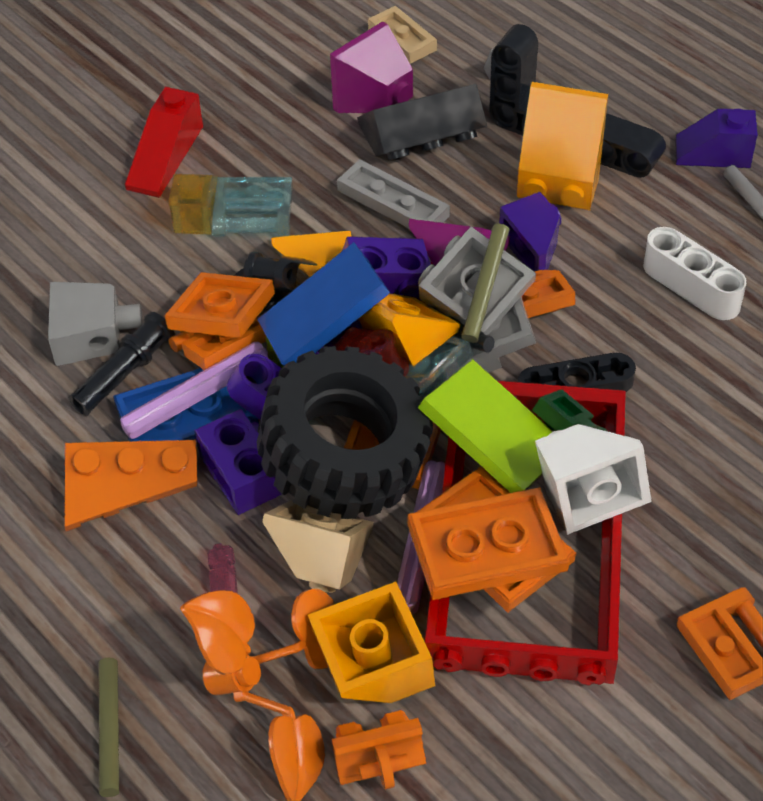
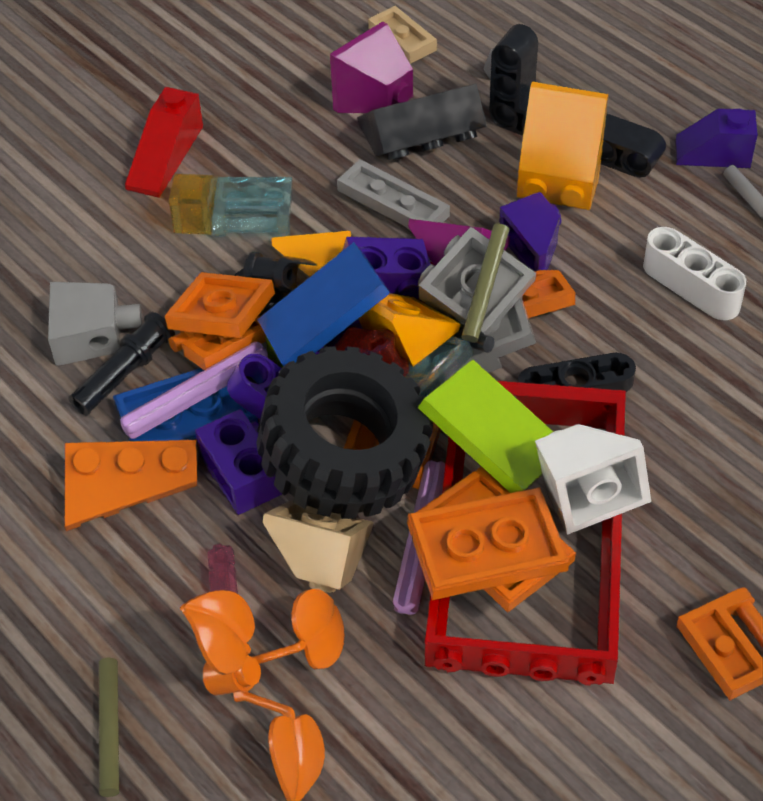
(374, 646): light orange slope -> none
(379, 750): orange hips -> none
(562, 411): dark green plate -> none

